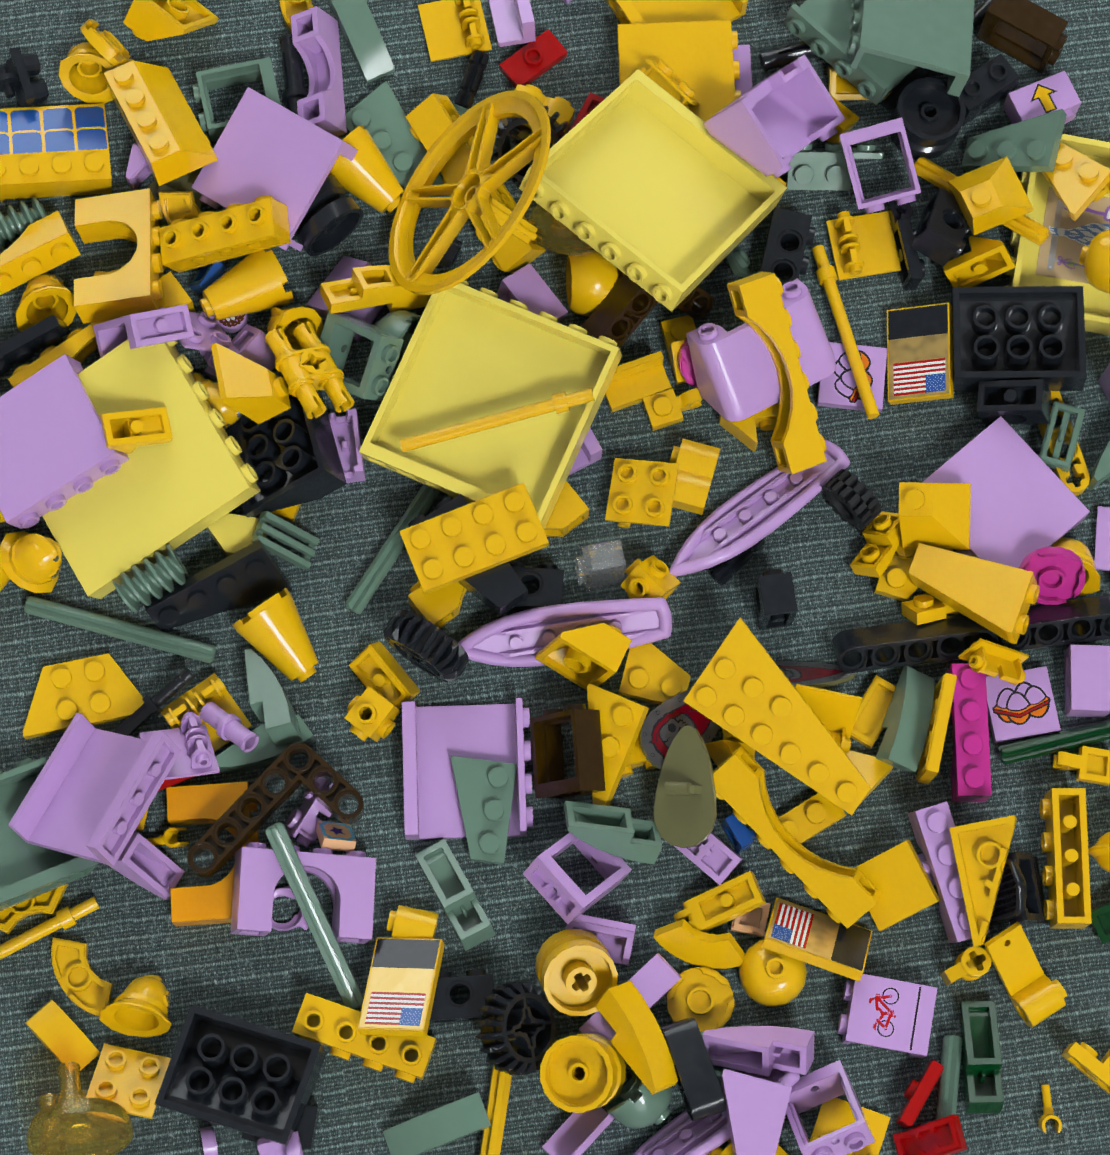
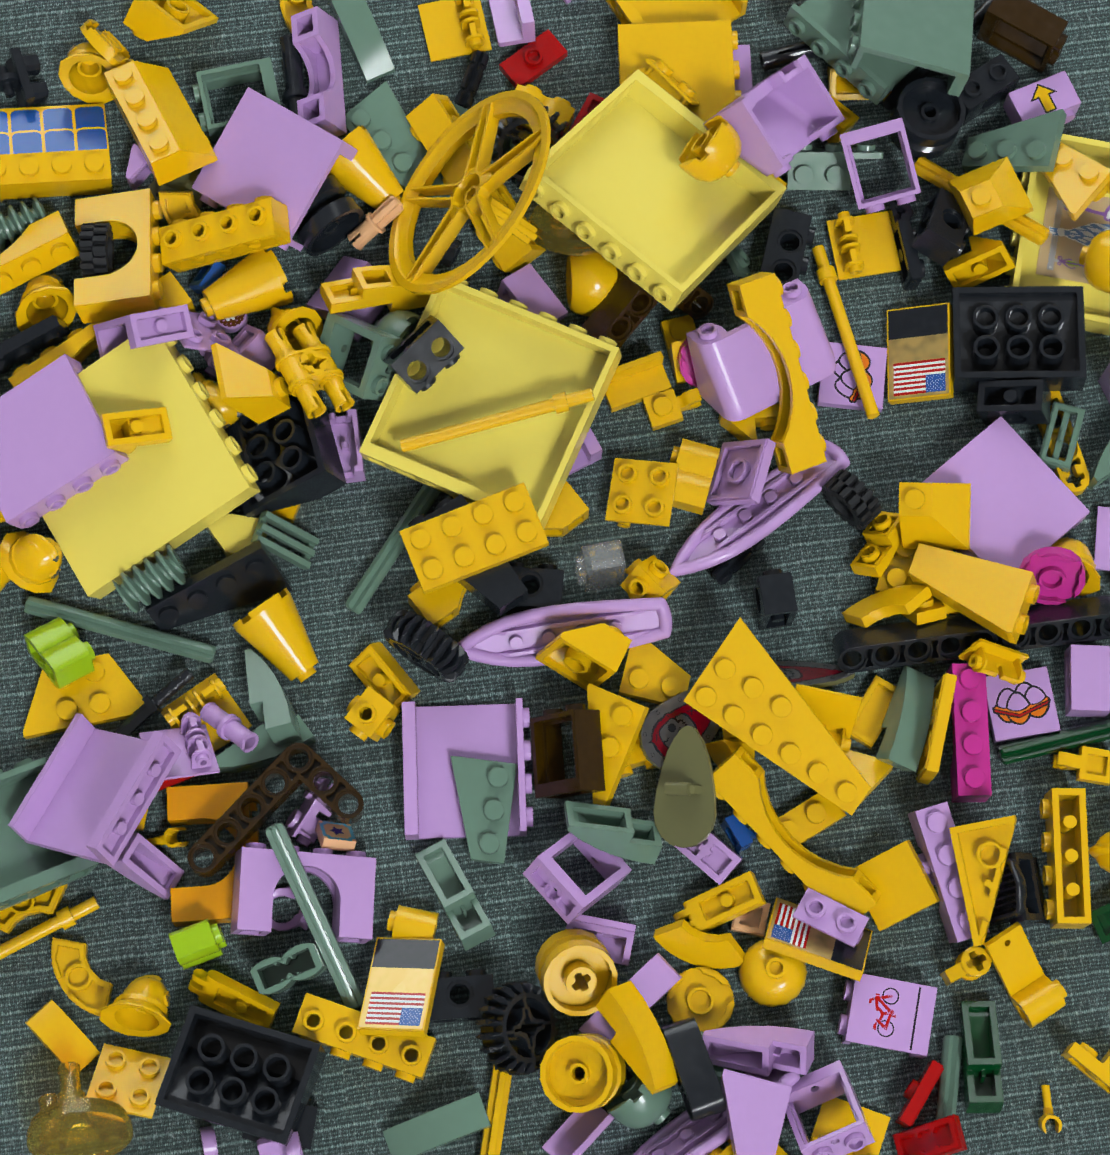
(60, 652): none -> lime brick
(96, 249): none -> black tyre
(197, 943): none -> lime brick
(233, 998): none -> yellow hinge
(280, 973): none -> sand green brick
(375, 222): none -> light nougat axle
(418, 347): none -> black brick
(712, 153): none -> yellow cylinder
(741, 472): none -> lavender tile
(831, 917): none -> lavender hinge
(887, 603): none -> yellow tile

